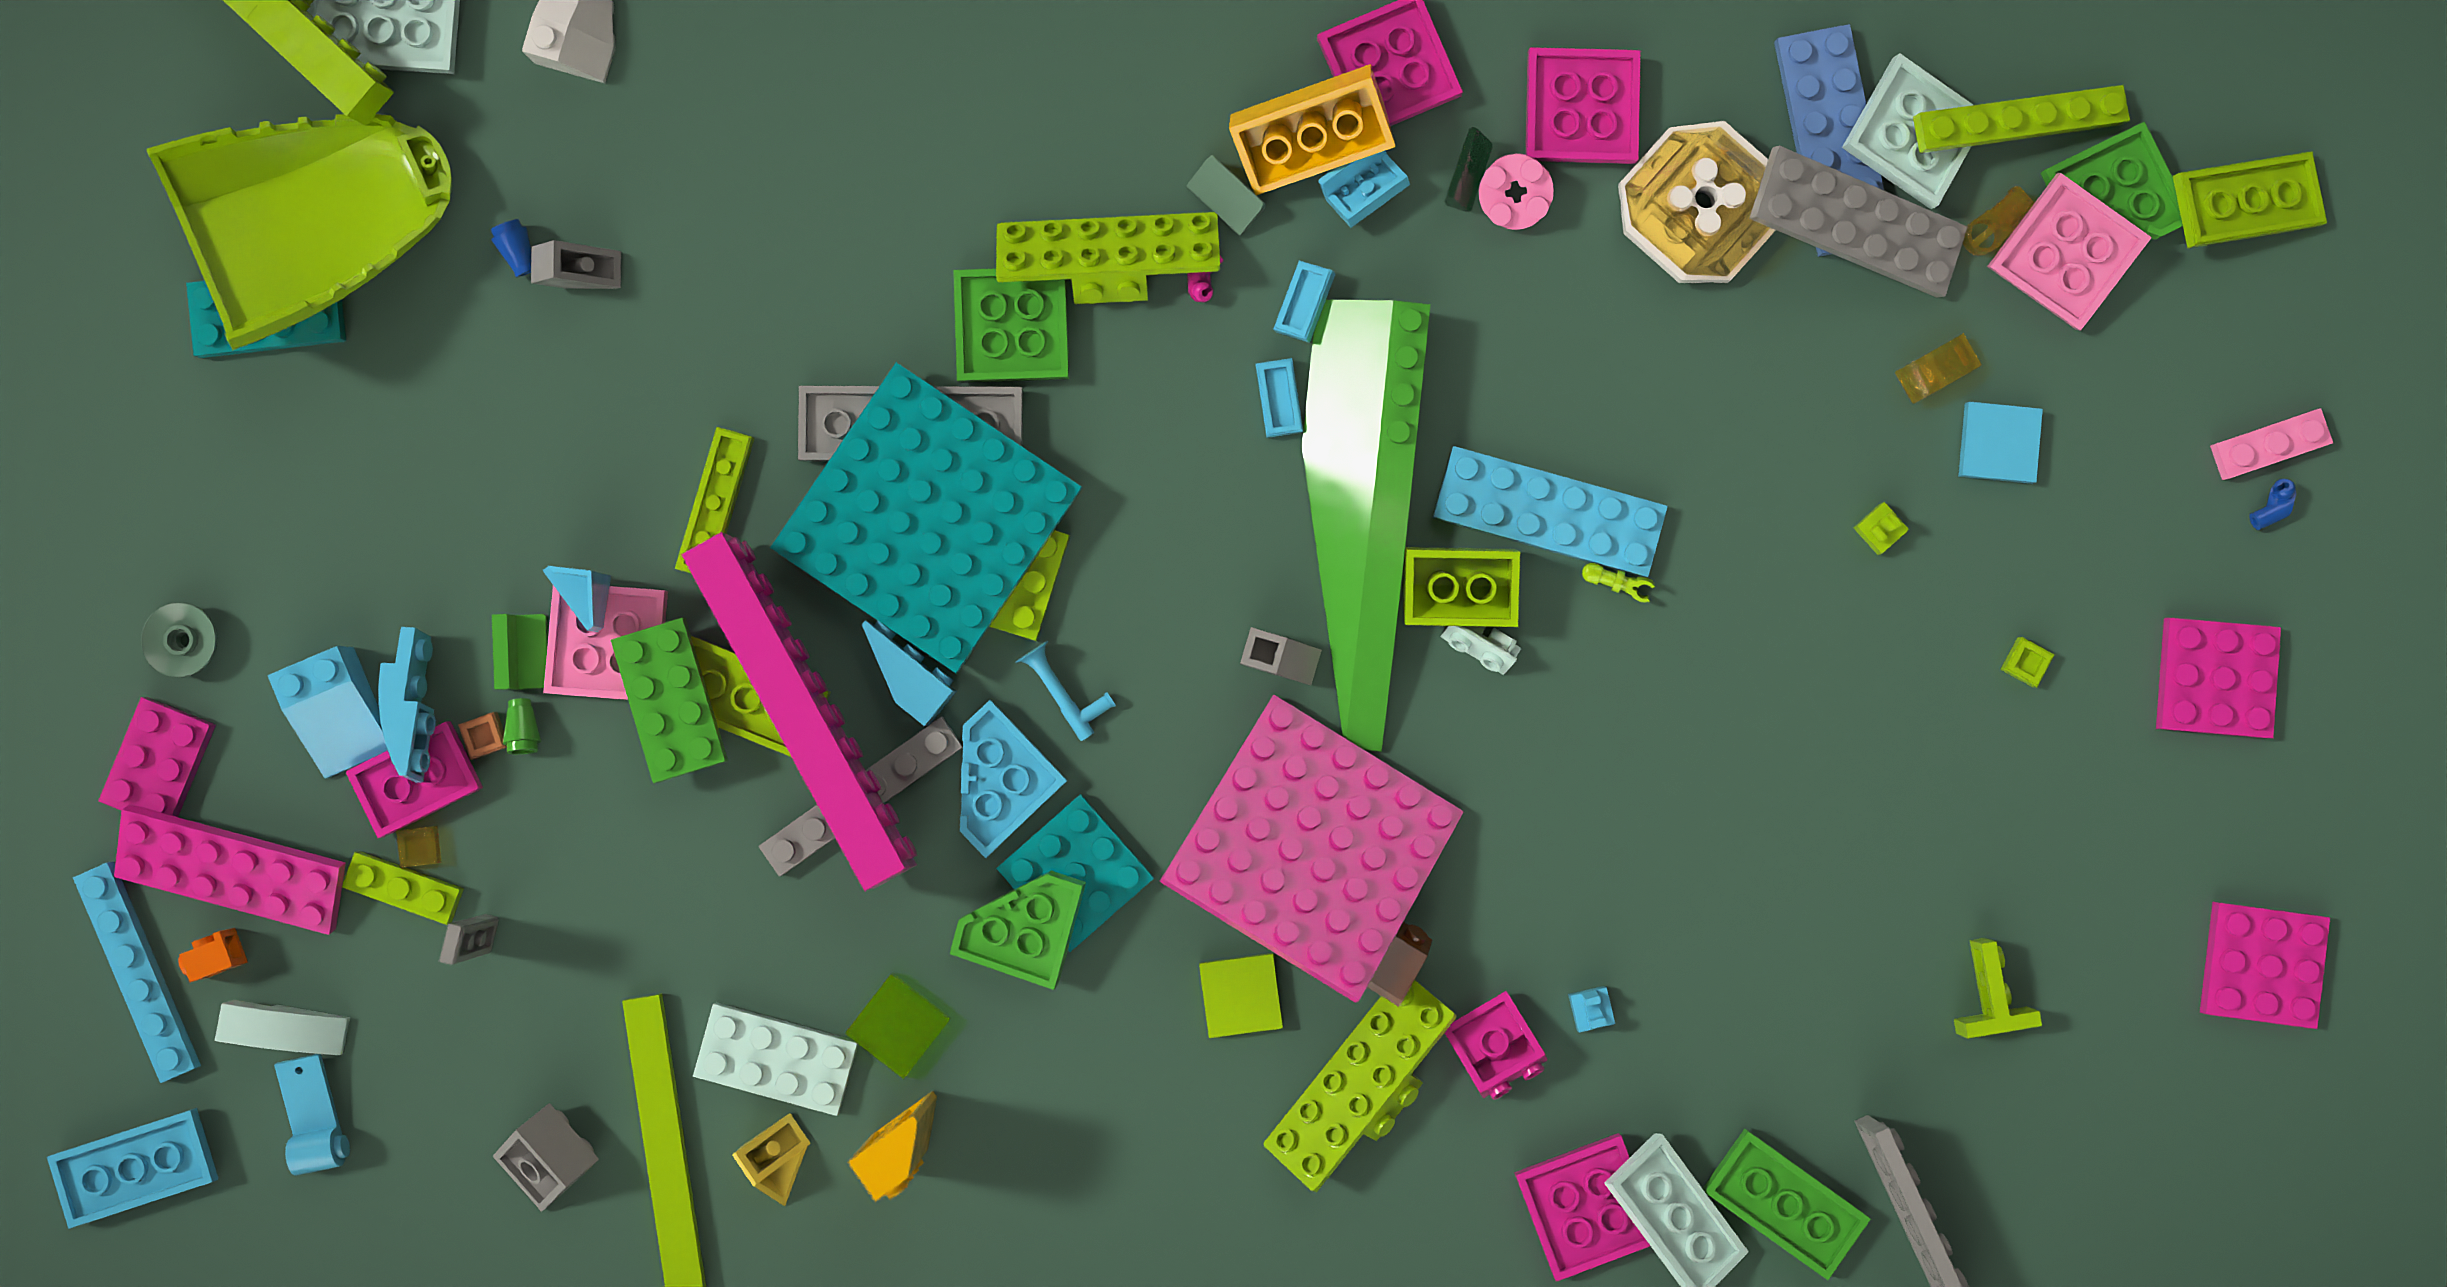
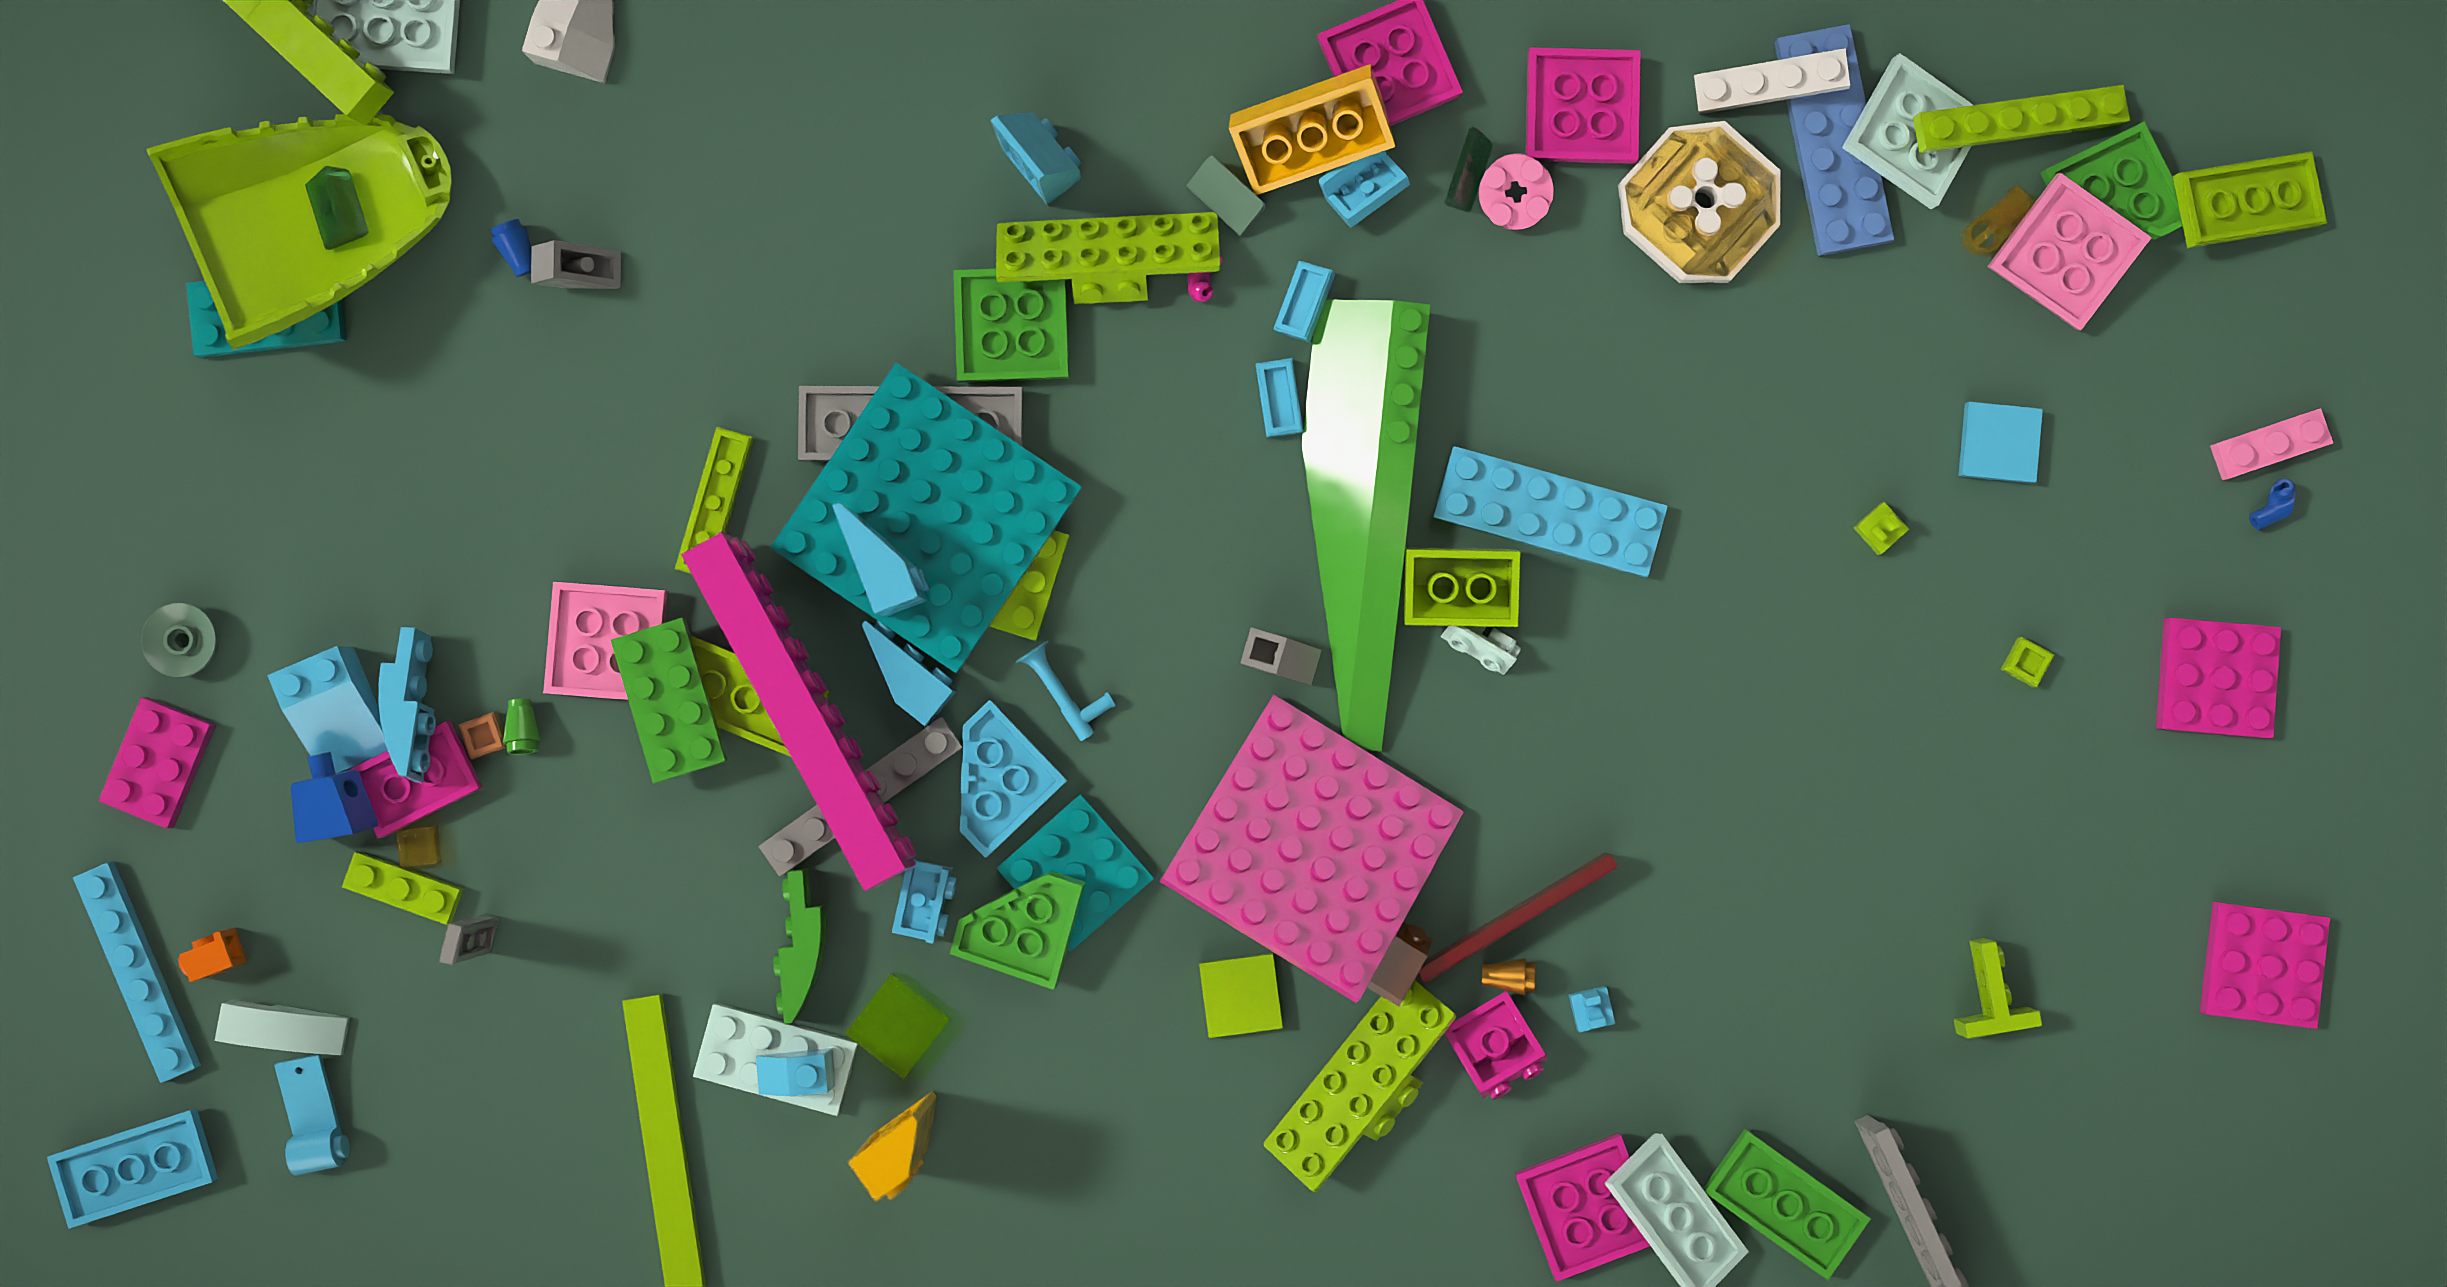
(229, 869): dark pink plate -> none
(330, 802): none -> blue torso
(336, 207): none -> clear green slope
(519, 651): bright green panel -> none
(545, 1156): light grey slope -> none
(584, 593): medium azure slope -> none
(774, 1158): light yellow slope -> none
(796, 1073): none -> medium azure slope
(800, 962): none -> bright green slope
(886, 574): none -> medium azure slope
(923, 901): none -> medium azure bracket
(1037, 153): none -> medium azure slope
(1511, 976): none -> pearl gold cone
(1517, 916): none -> dark red tile
(1617, 581): lime piece -> none
(1772, 81): none -> white plate
(1858, 222): light grey plate -> none
(1938, 368): clear yellow slope -> none

